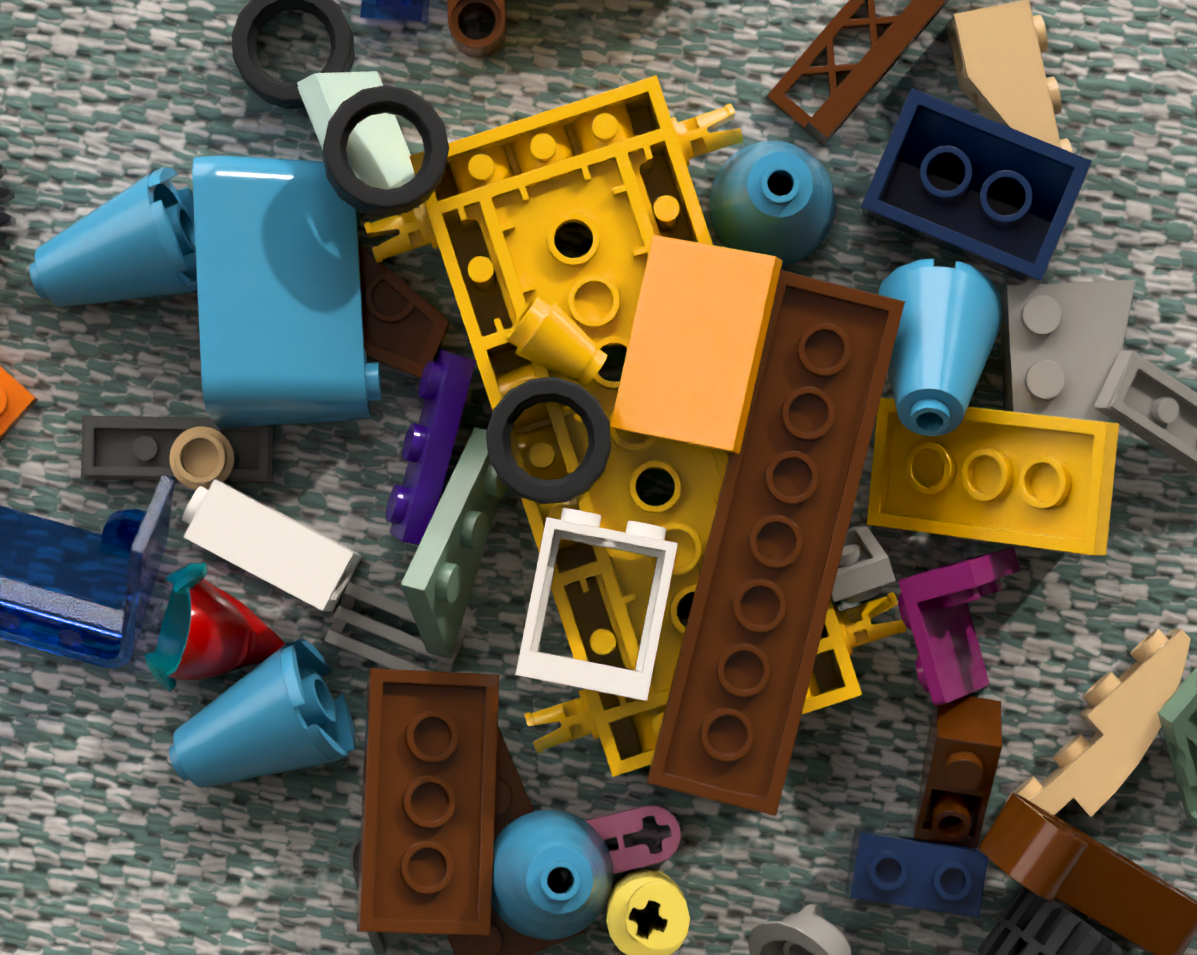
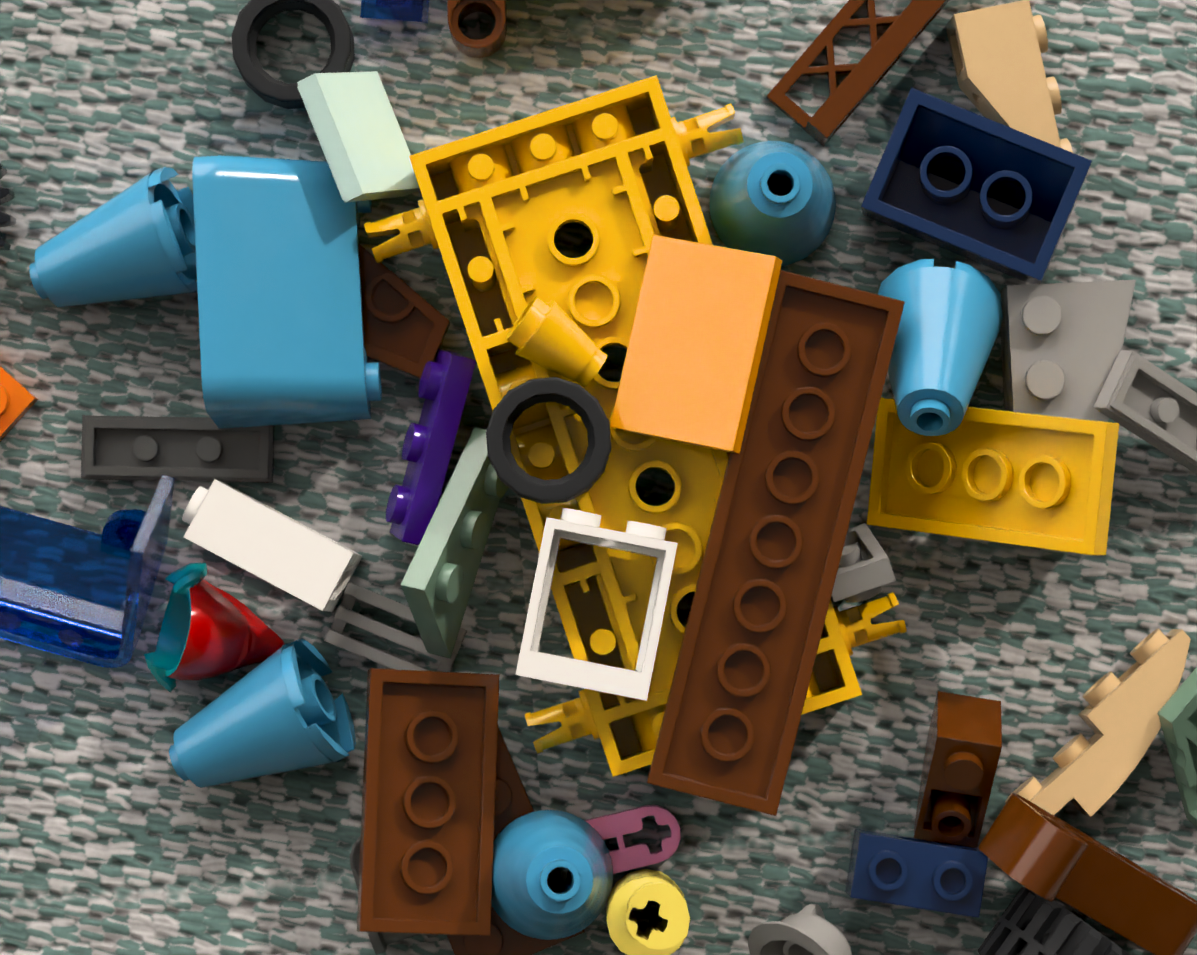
(201, 457): tan plate -> none
(395, 102): black tyre -> none
(941, 622): magenta bracket -> none

